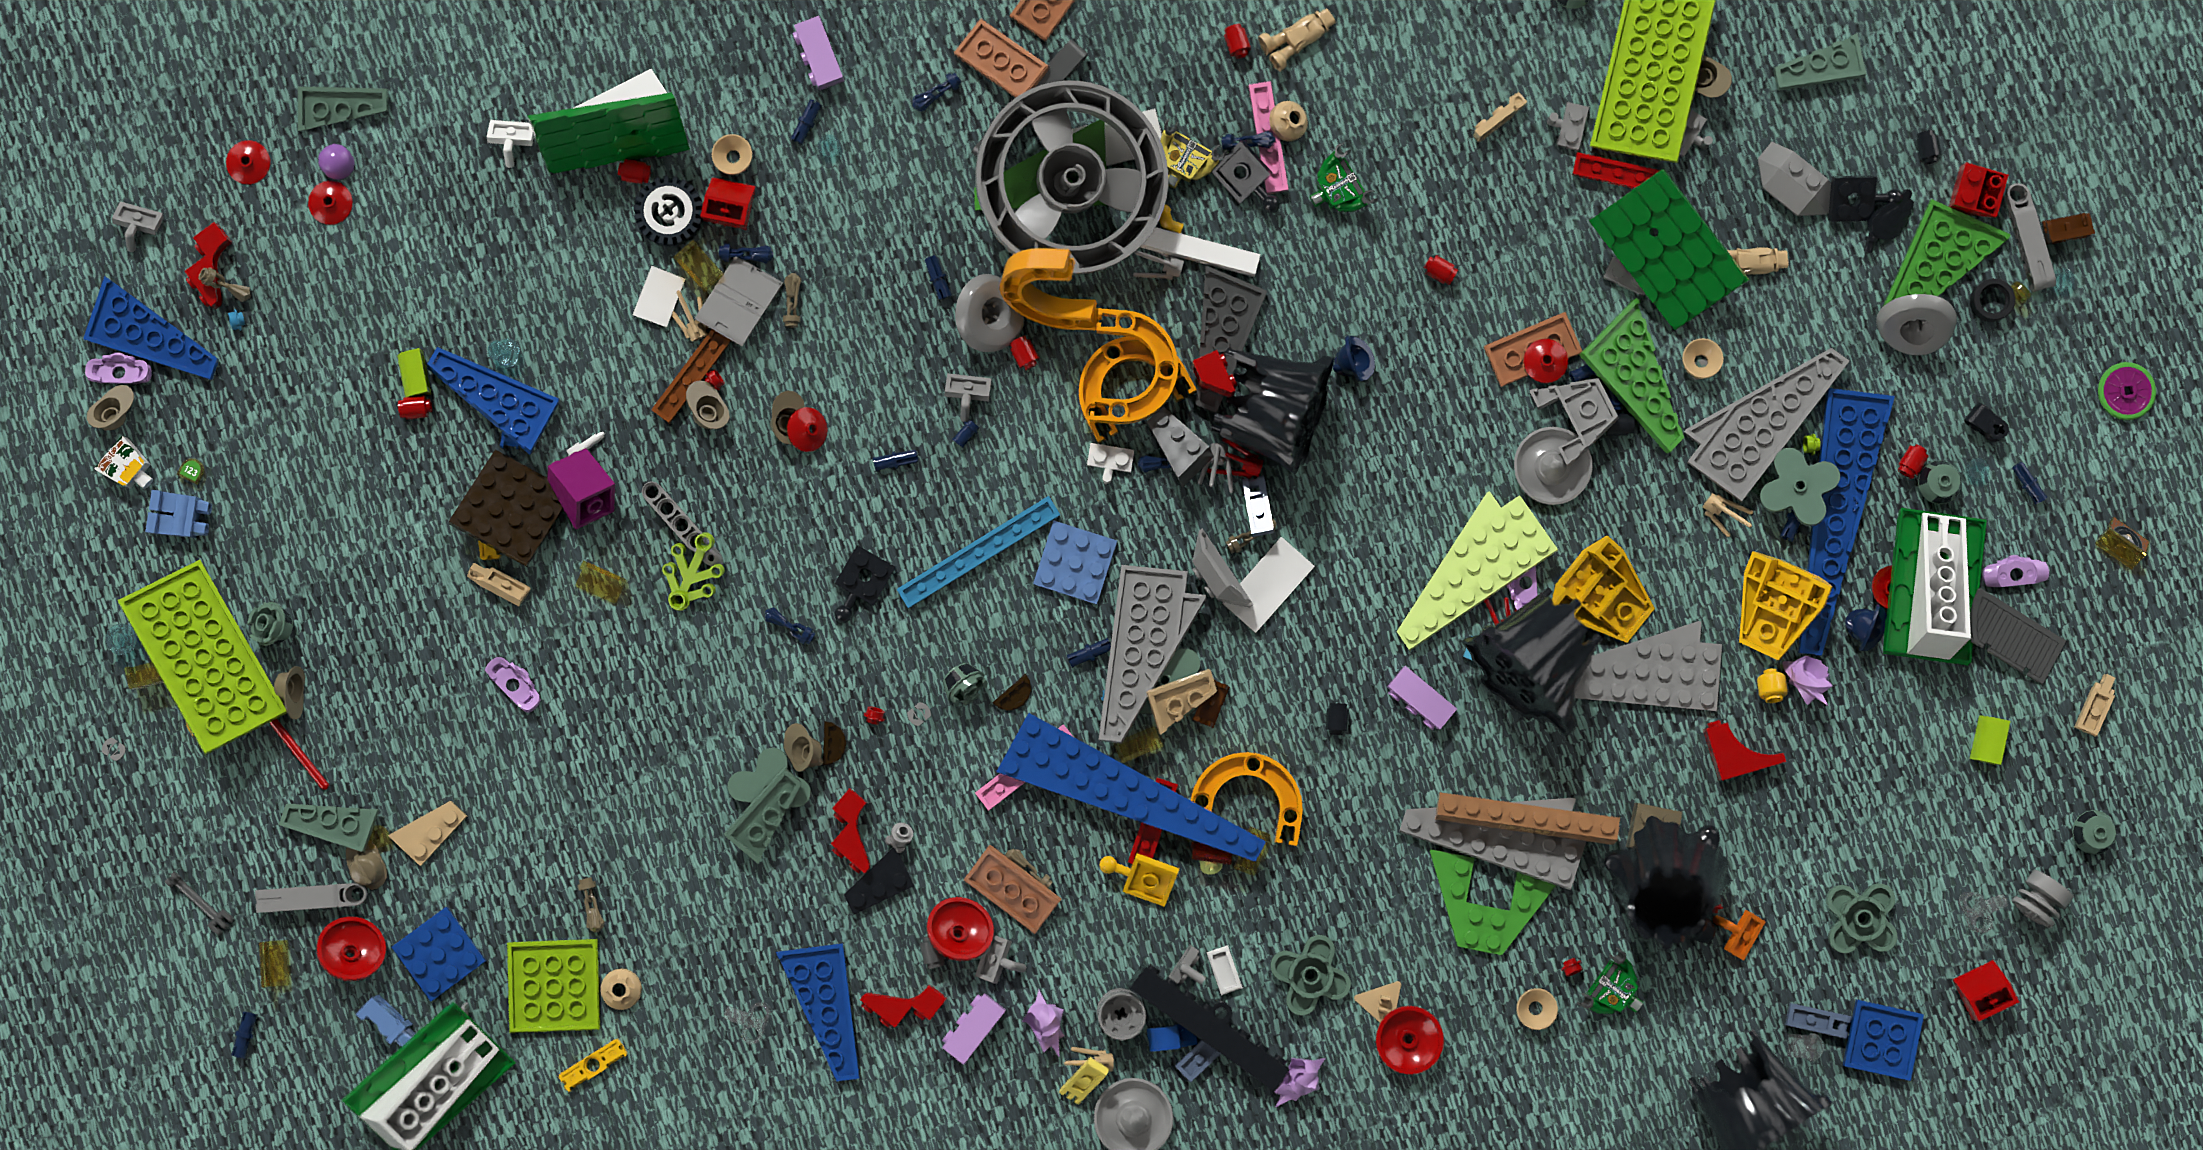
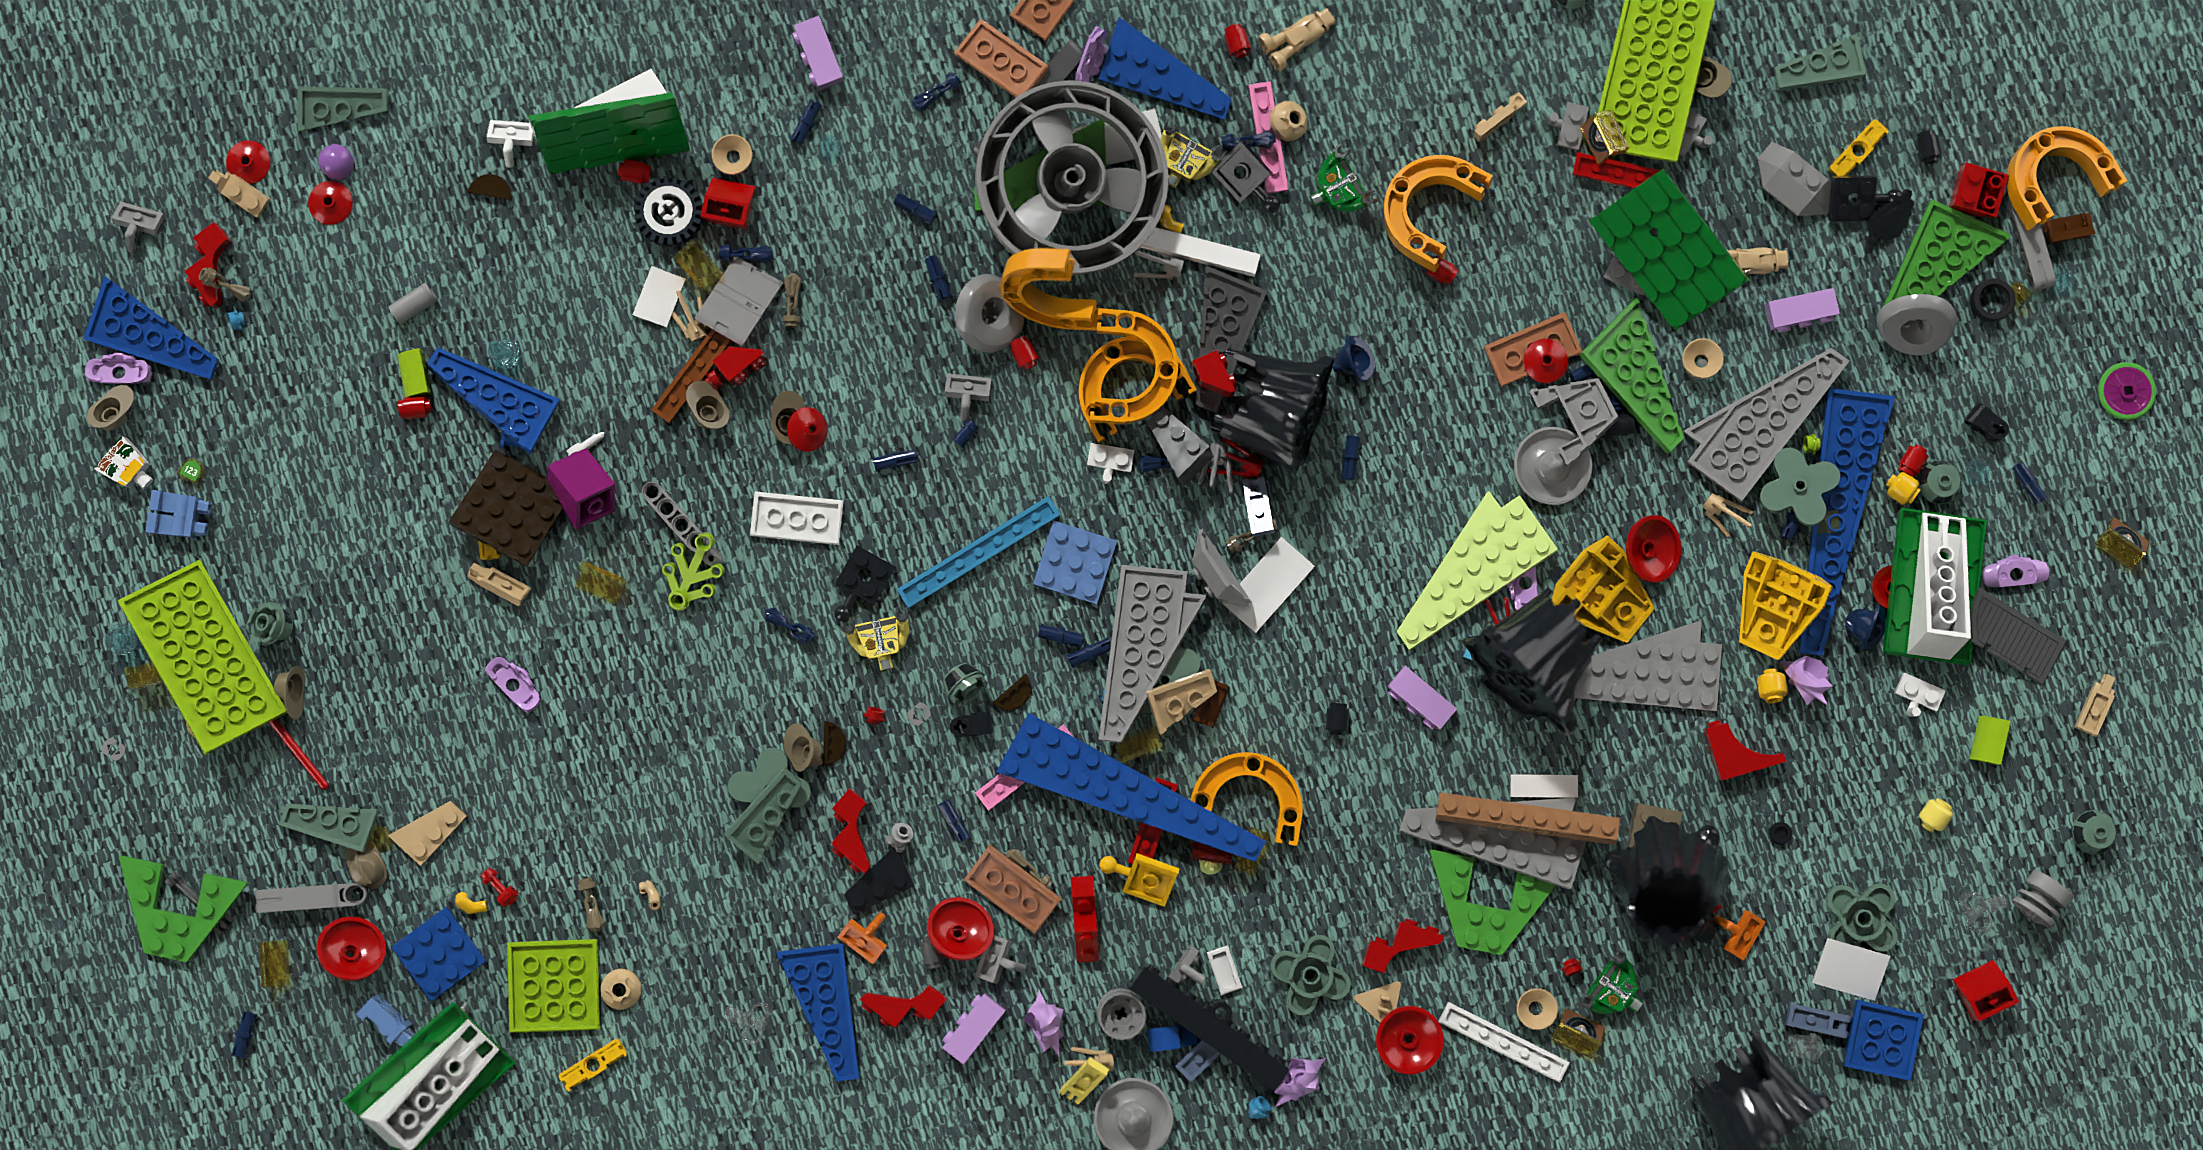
(168, 932): none -> bright green wing
(240, 192): none -> tan hinge
(413, 303): none -> light grey pin
(468, 906): none -> yellow arm
(491, 186): none -> dark brown tile
(507, 895): none -> red bar
(654, 896): none -> tan arm
(738, 362): none -> red slope
(796, 518): none -> white tile
(863, 940): none -> orange plate
(879, 637): none -> torso
(915, 208): none -> dark blue axle
(954, 821): none -> dark blue axle
(976, 724): none -> black piece
(1061, 635): none -> dark blue pin
(1084, 919): none -> red arch
(1096, 54): none -> lavender piece
(1148, 69): none -> blue wing
(1259, 1108): none -> dark azure plate
(1350, 457): none -> dark blue axle
(1406, 937): none -> red arch
(1414, 177): none -> light orange piece
(1504, 1042): none -> white tile
(1544, 786): none -> white tile
(1578, 1033): none -> clear yellow panel
(1604, 136): none -> clear yellow panel
(1661, 548): none -> red dish
(1780, 833): none -> black tile
(1802, 310): none -> lavender brick
(1834, 522): none -> tile
(1851, 969): none -> white sticker
(1867, 139): none -> yellow piece
(1903, 488): none -> yellow head
(1919, 693): none -> white plate
(1936, 815): none -> light yellow head
(2058, 141): none -> light orange piece

